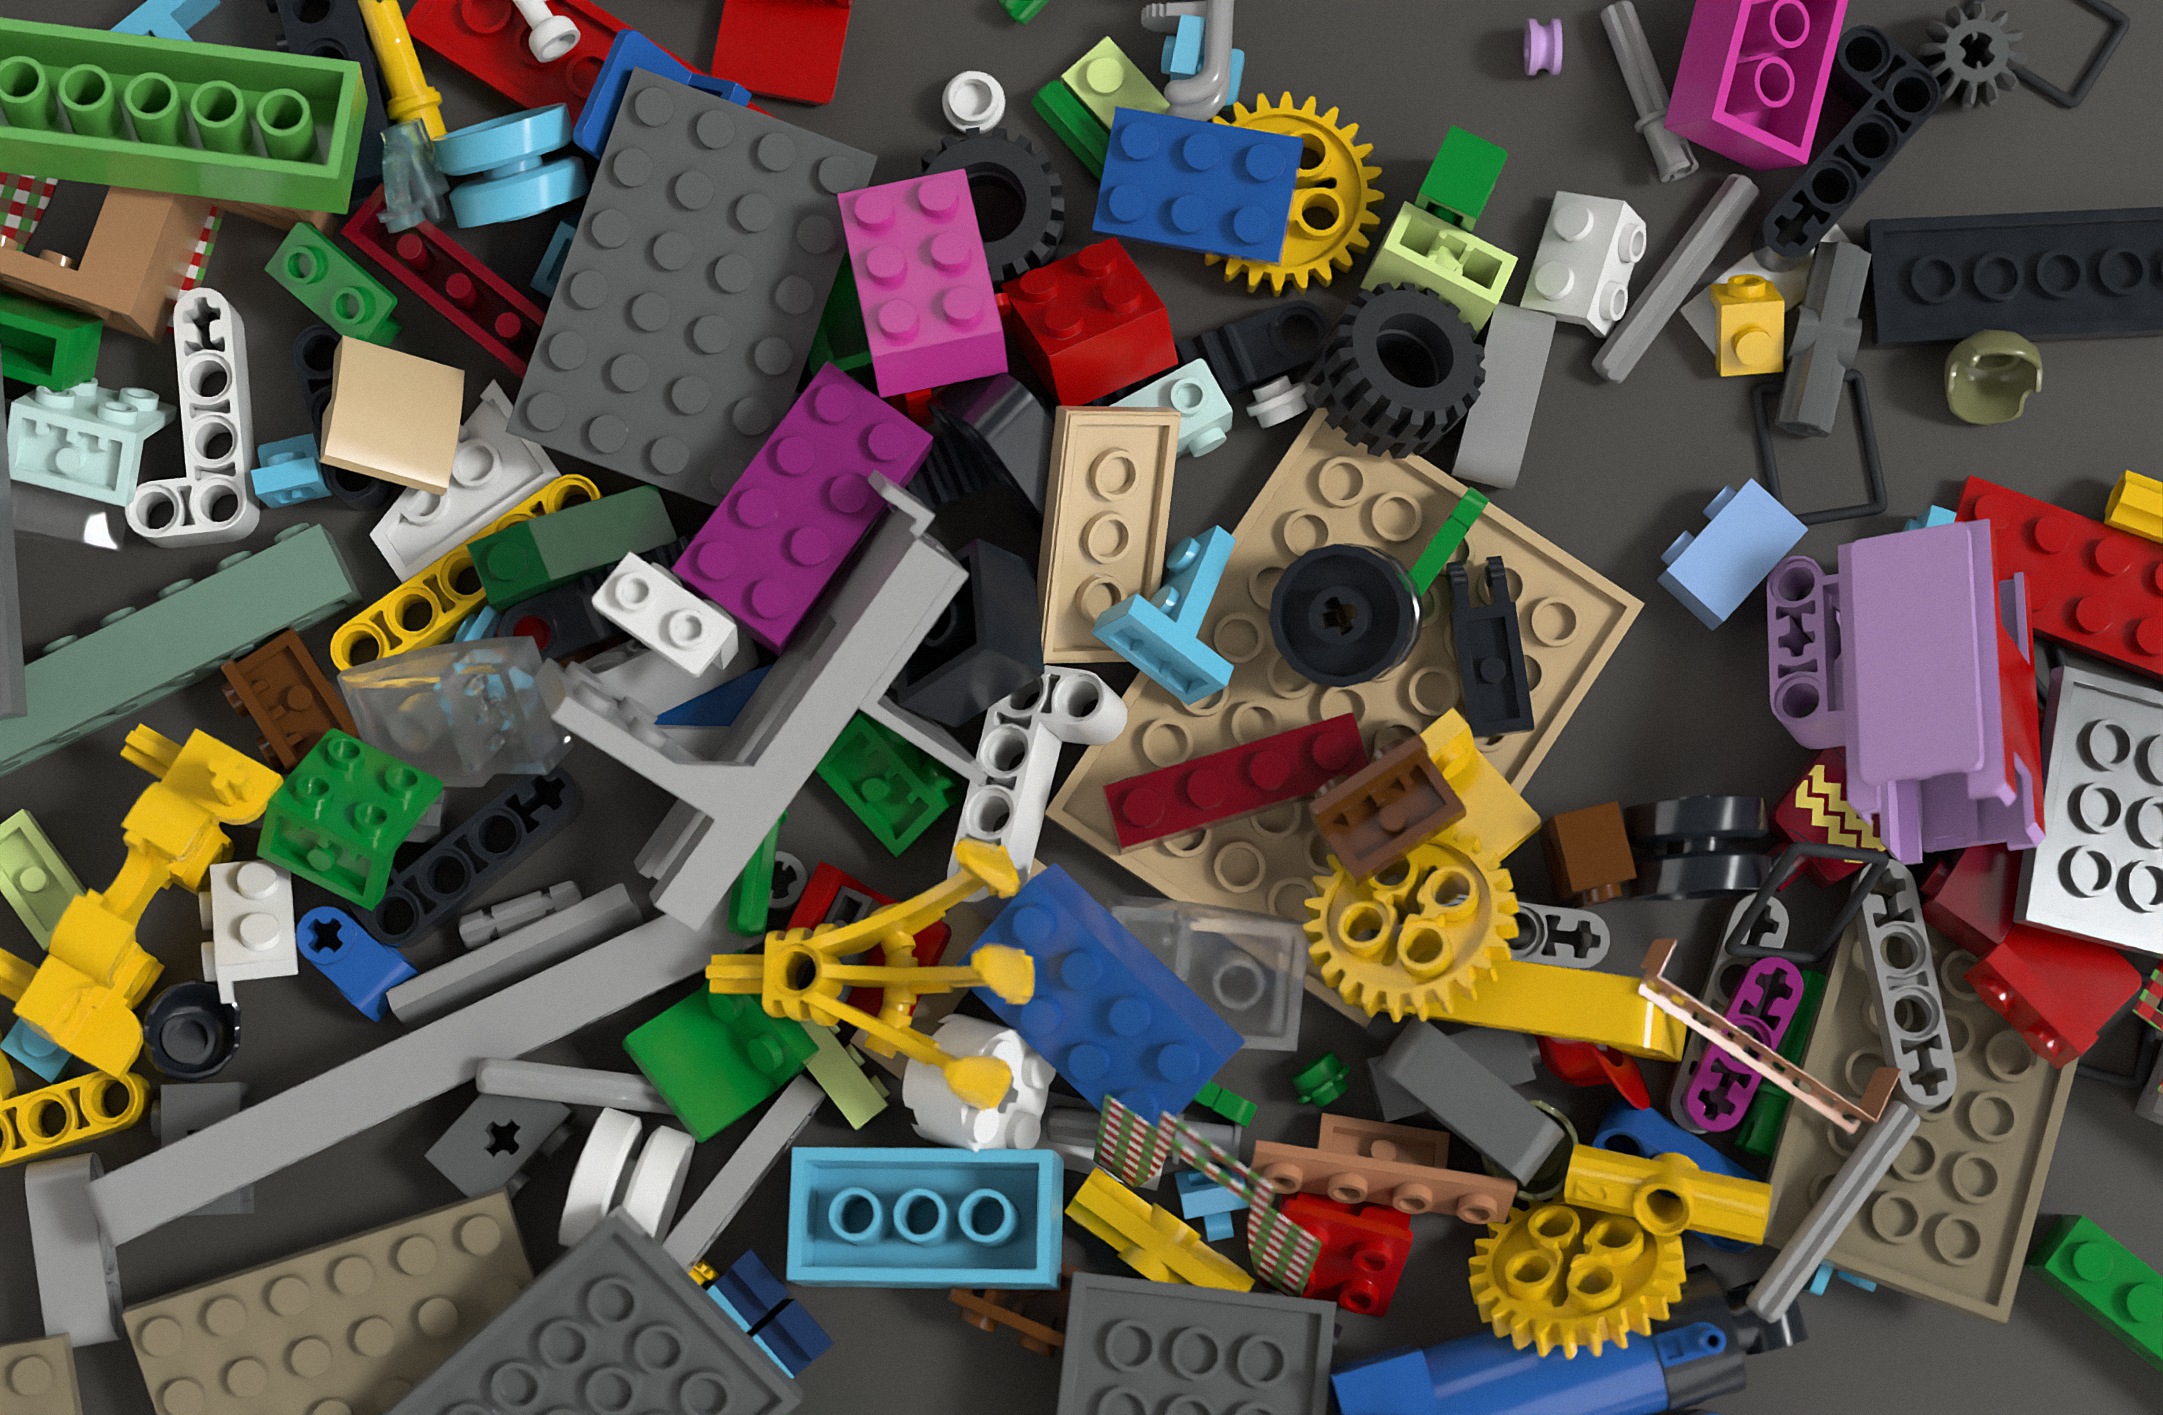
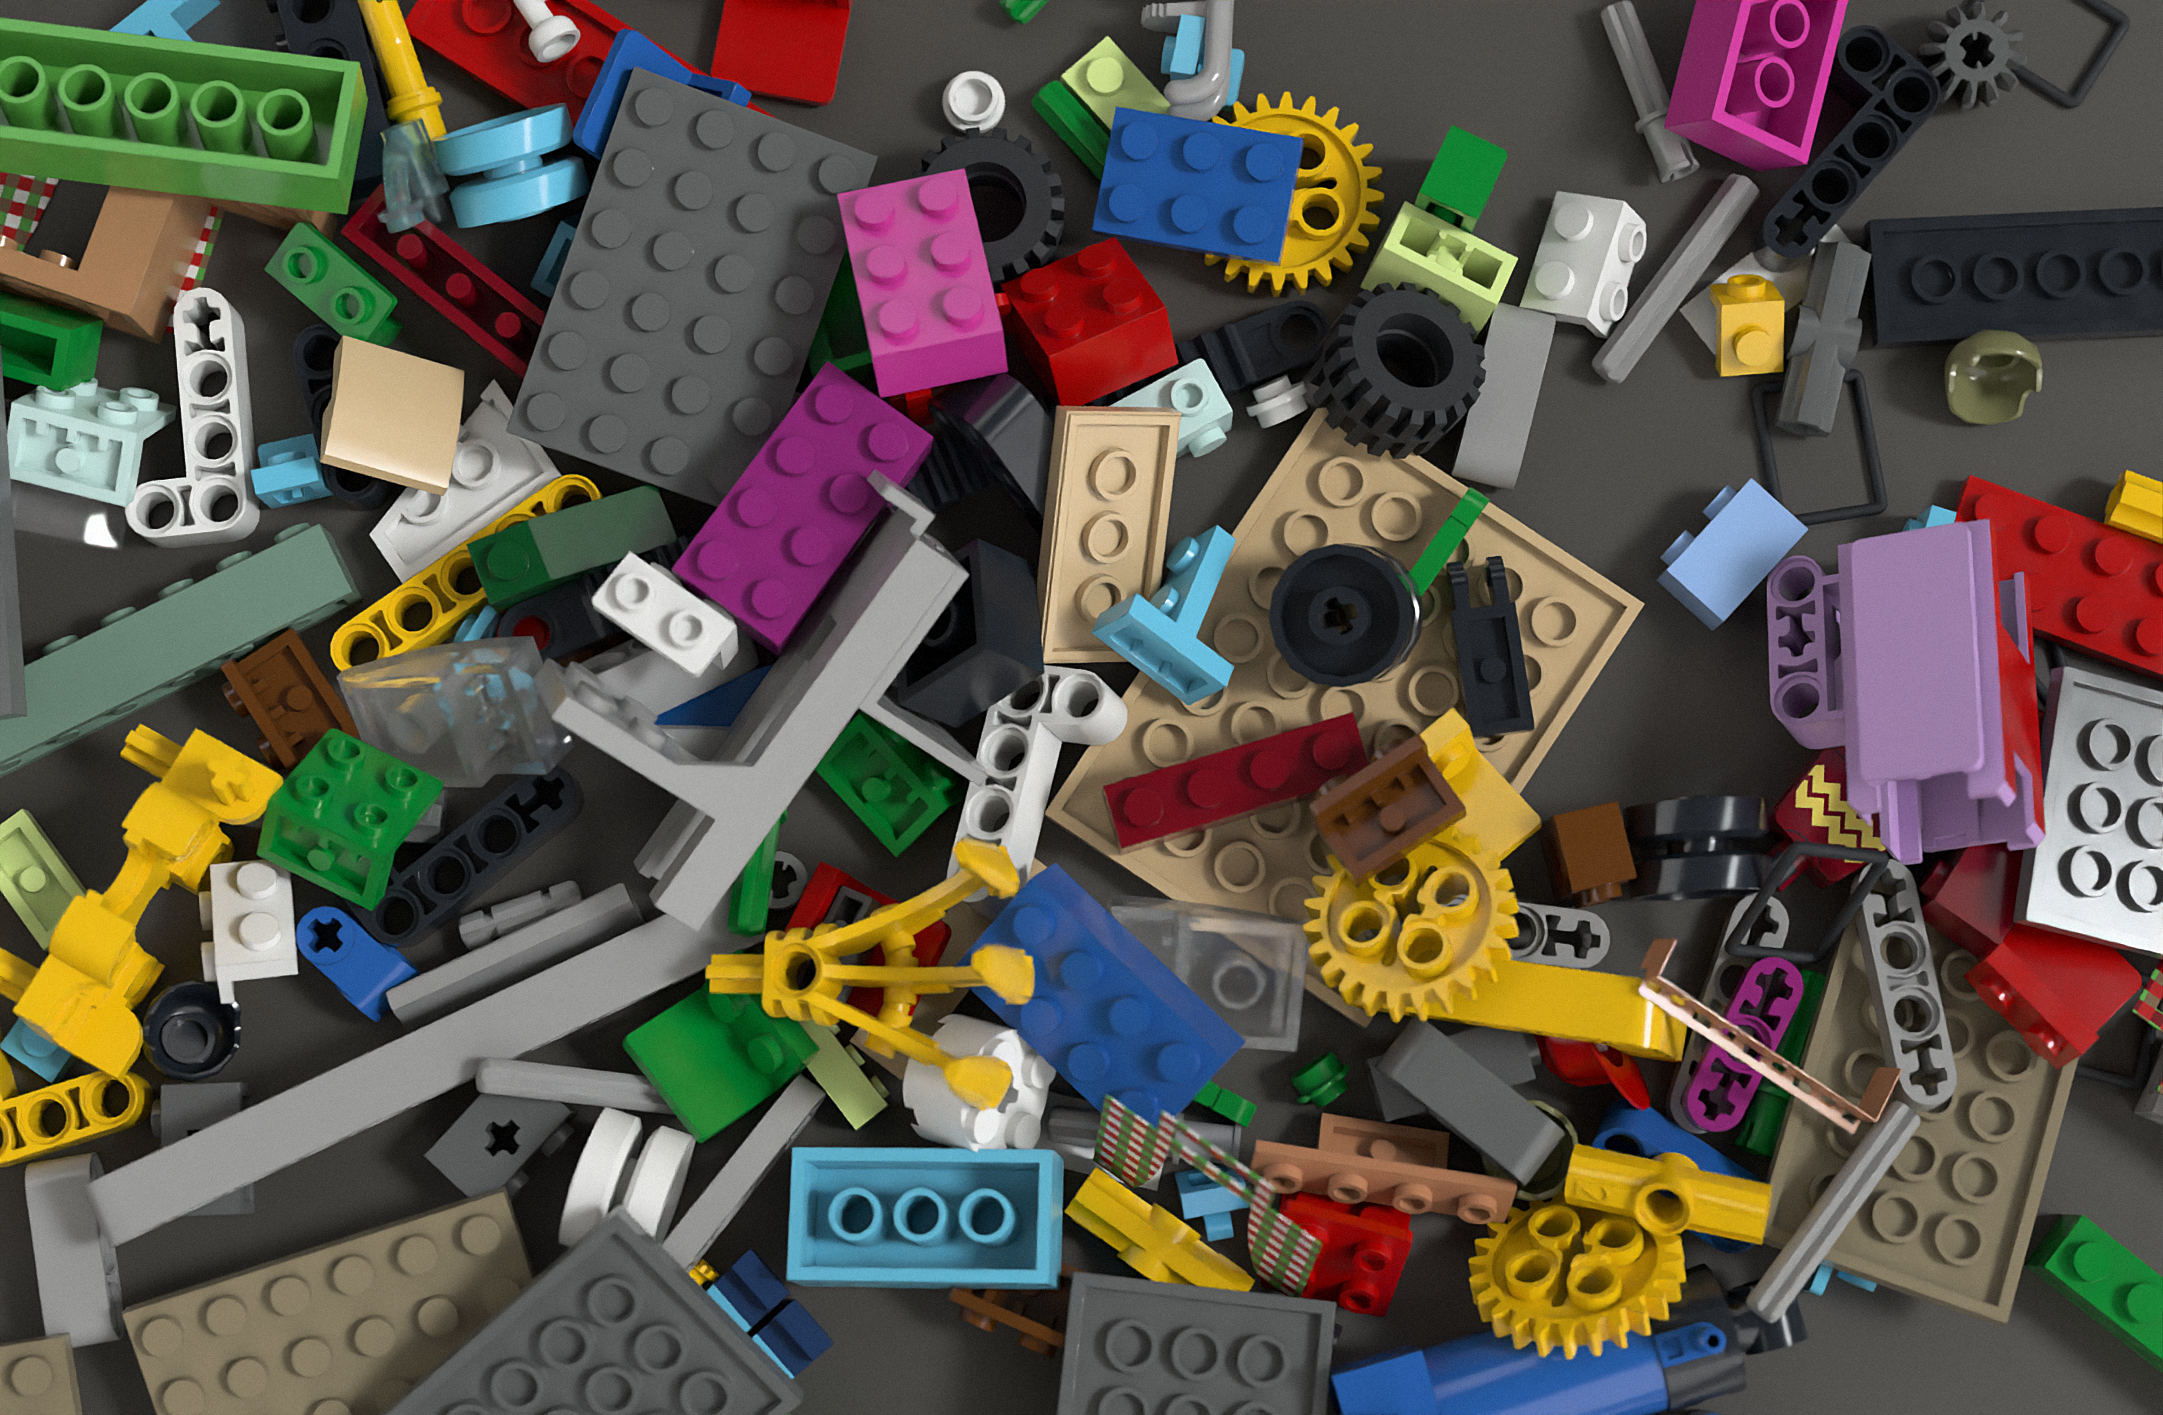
(1542, 47): lavender bush -> none

